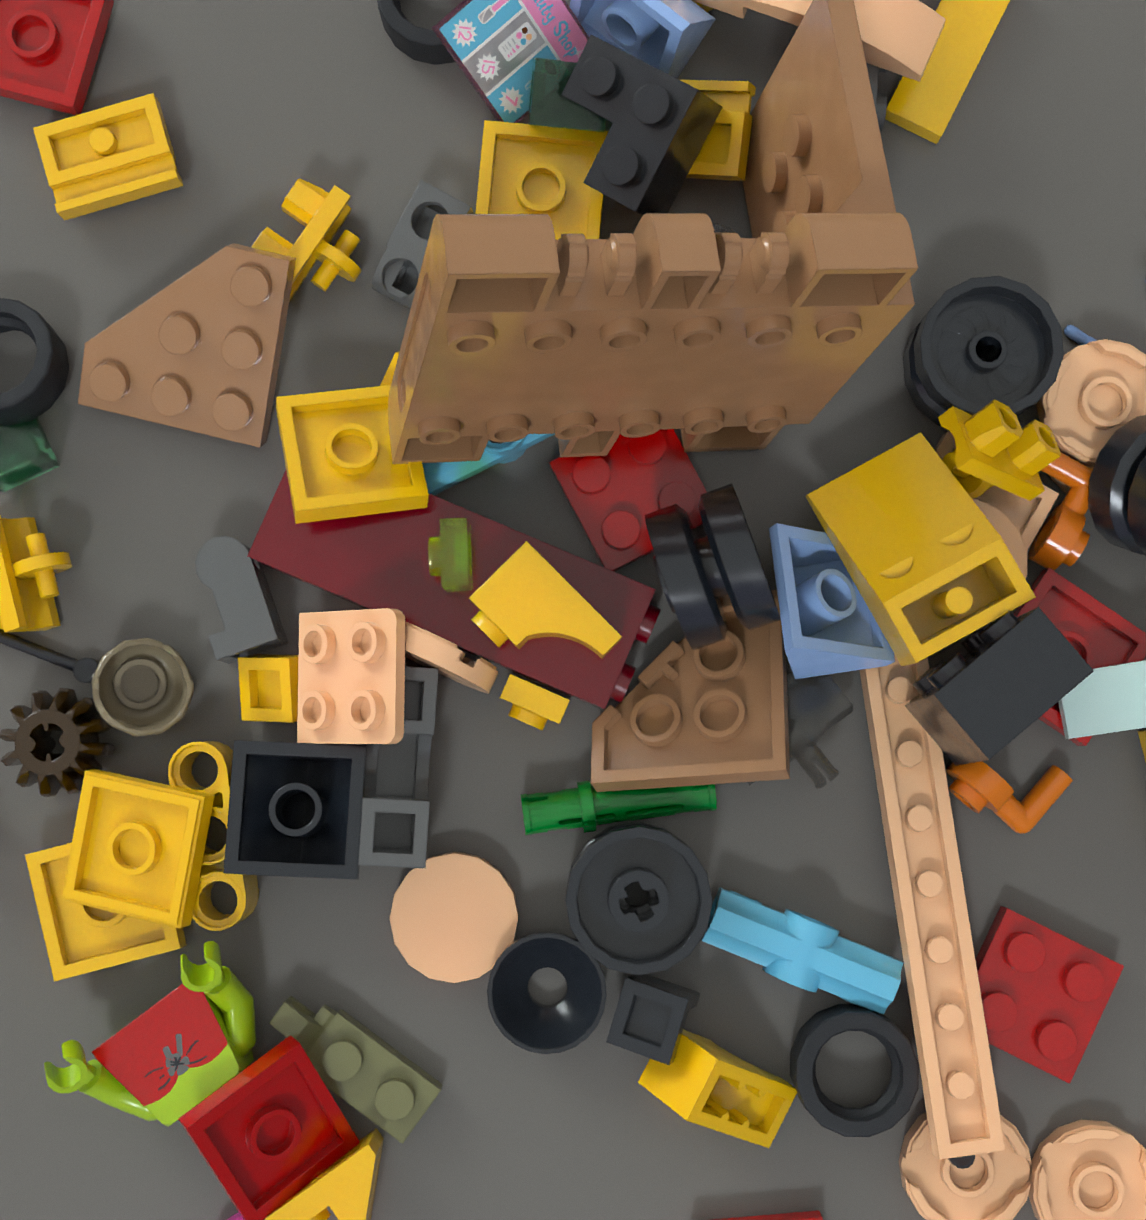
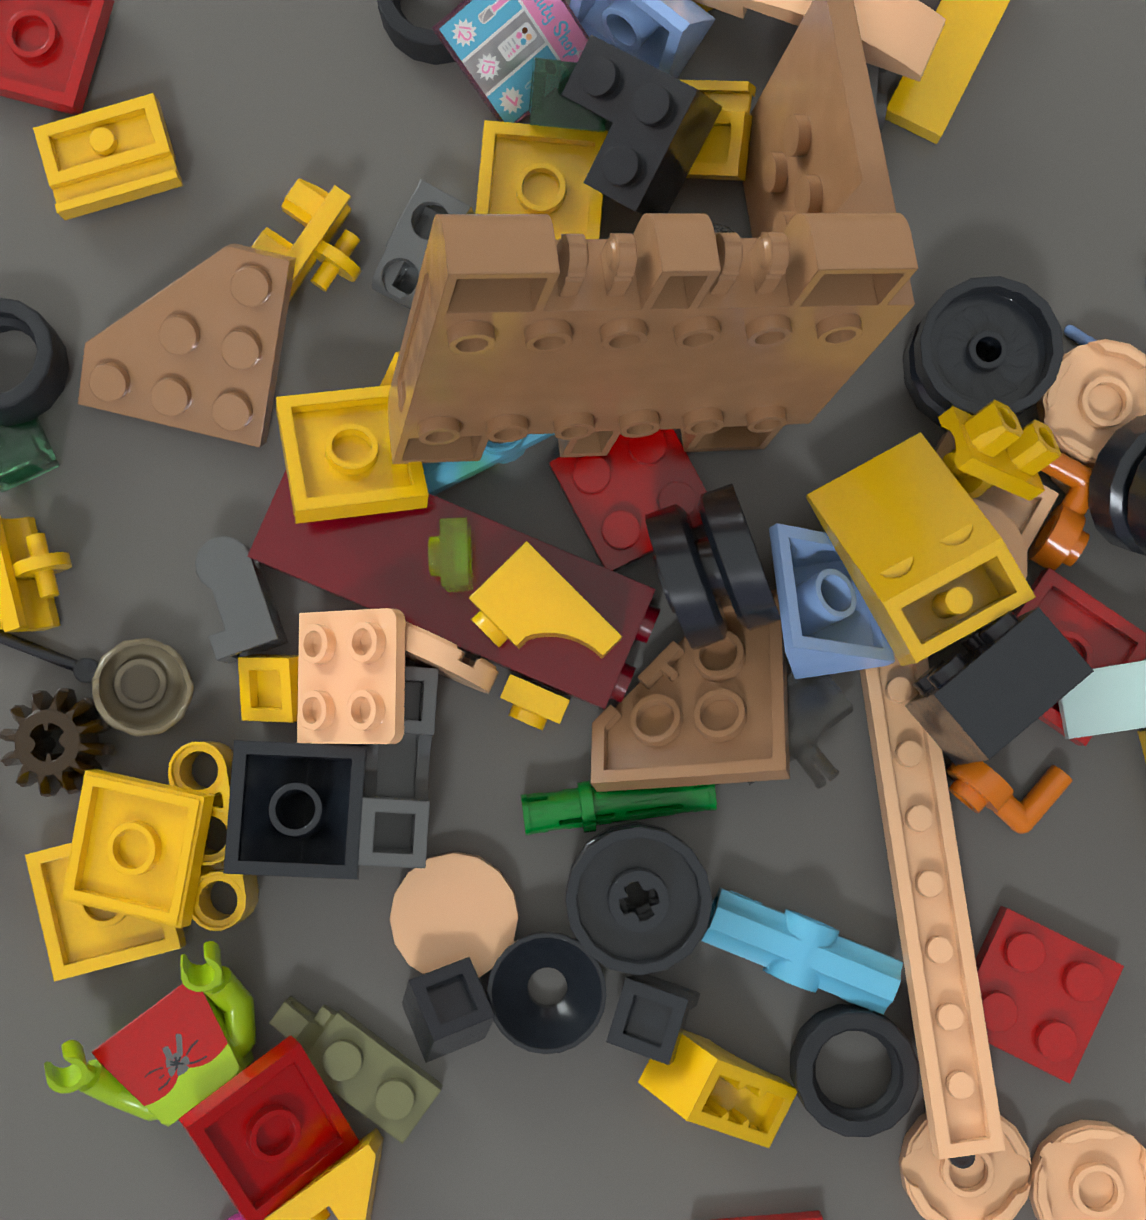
(447, 1009): none -> black panel

